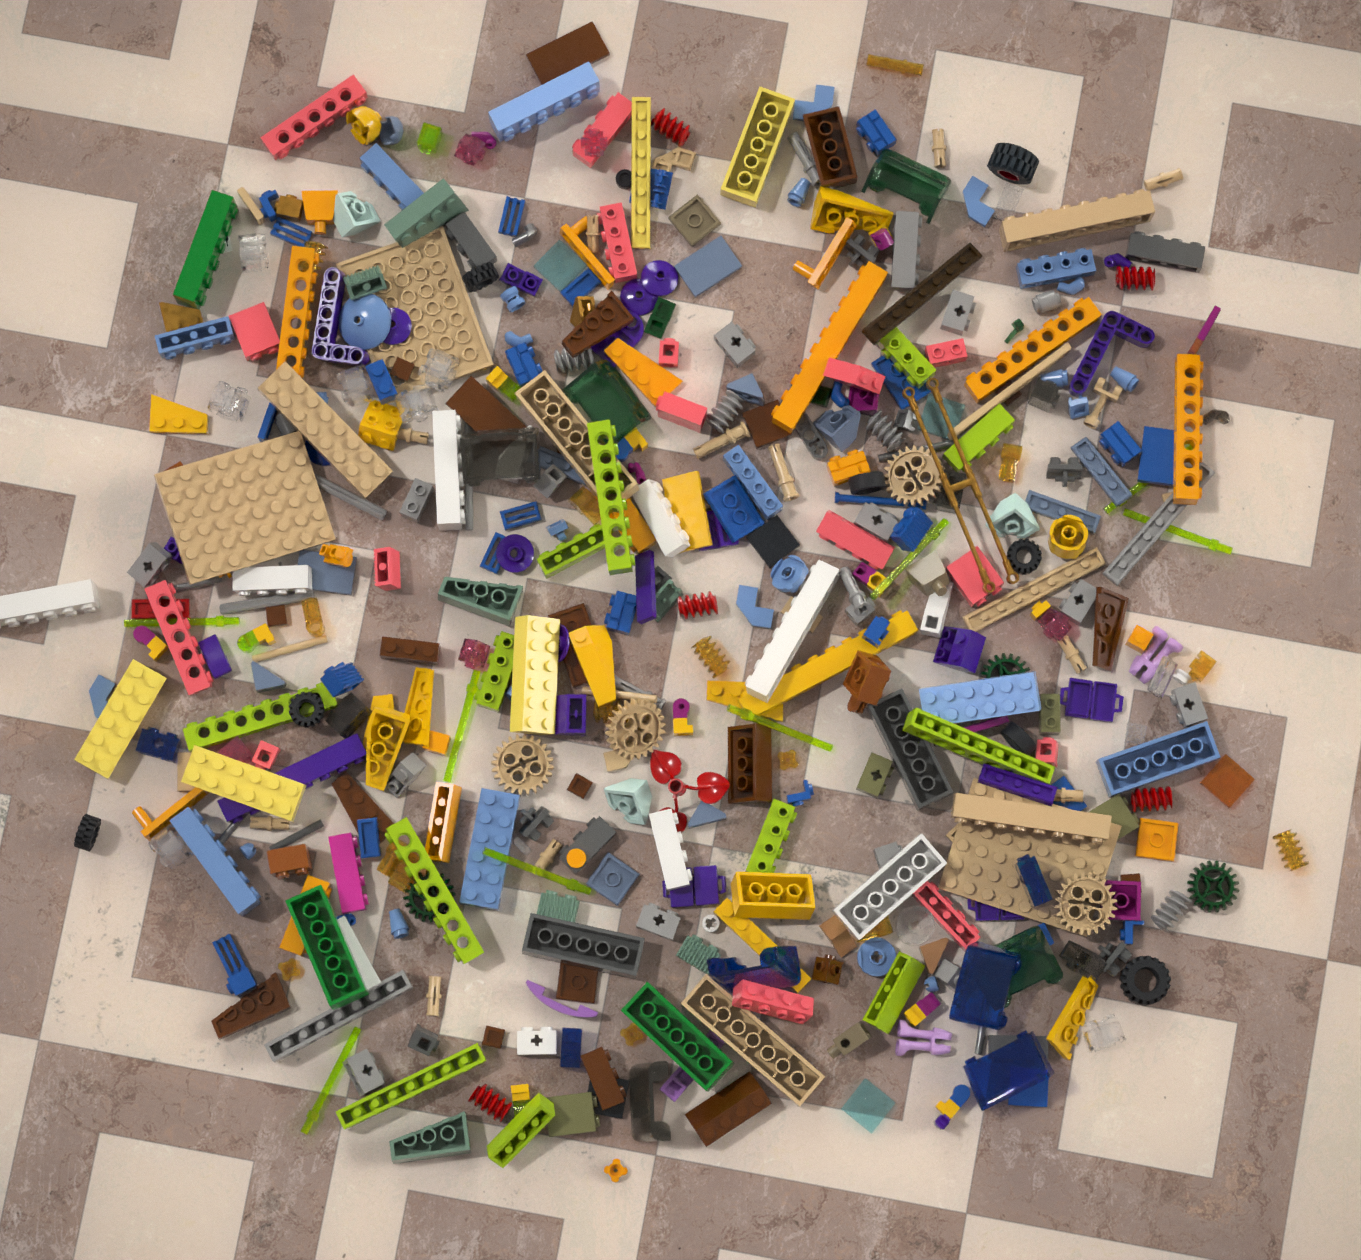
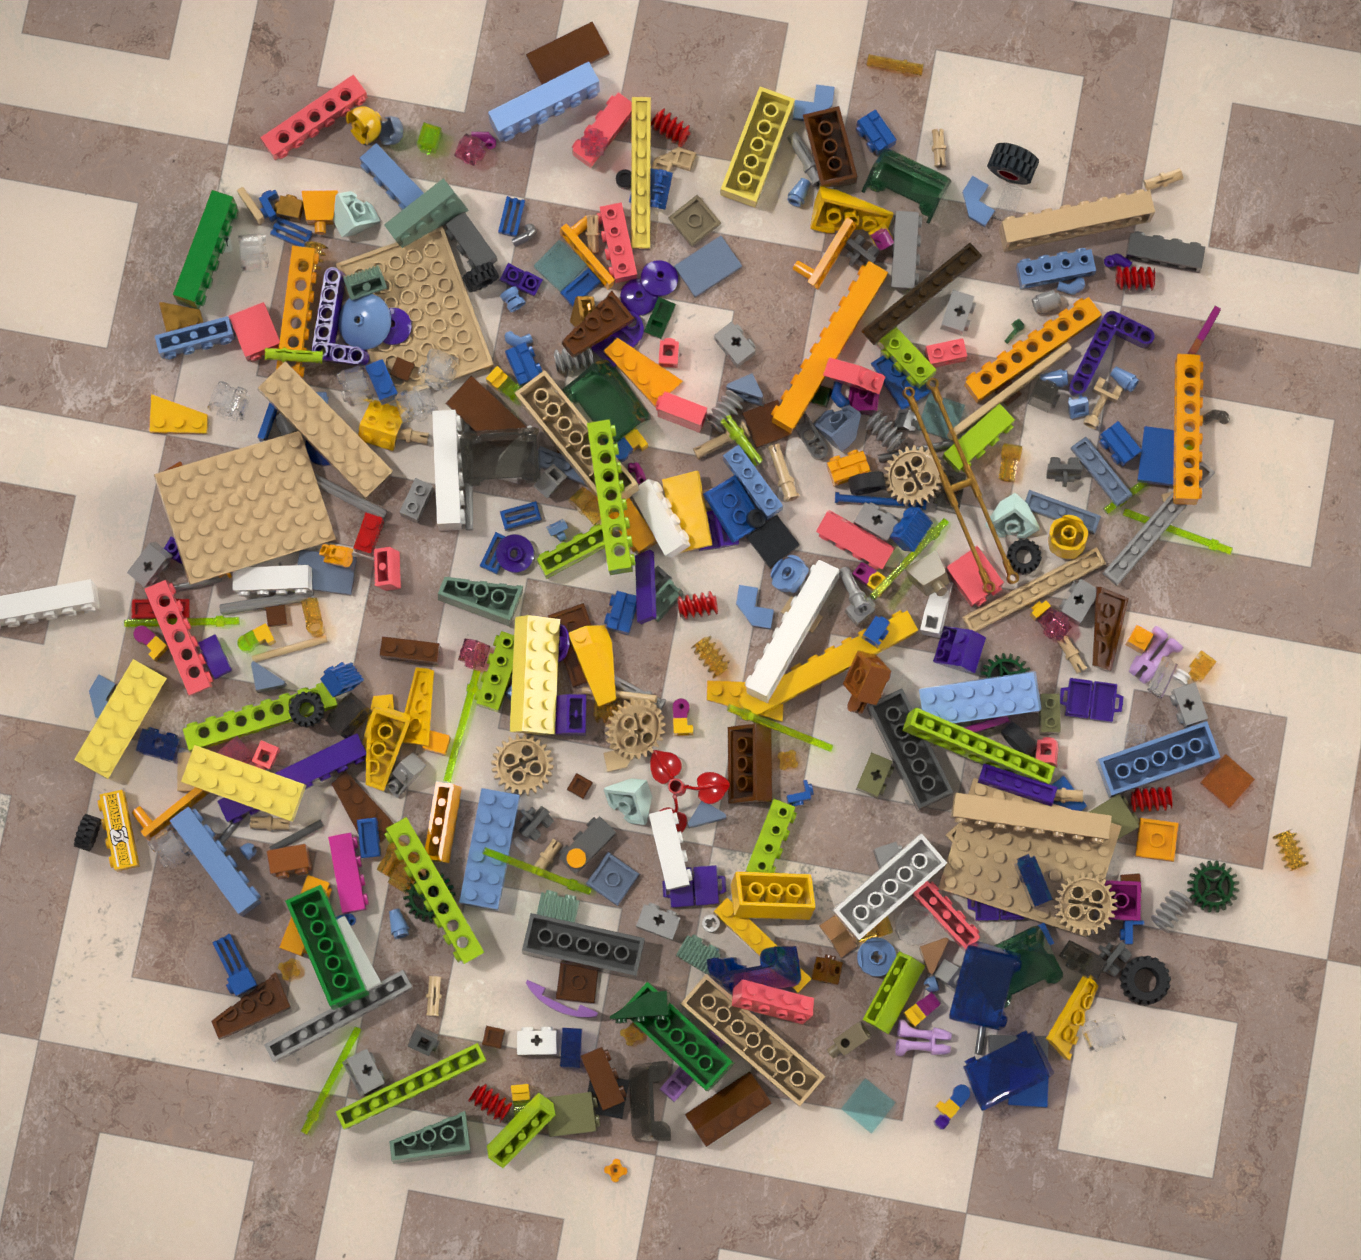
(119, 830): none -> brick
(293, 355): none -> lime pin
(368, 534): none -> red brick
(647, 1006): none -> dark green slope
(736, 434): none -> lime pin
(756, 518): none -> black tile

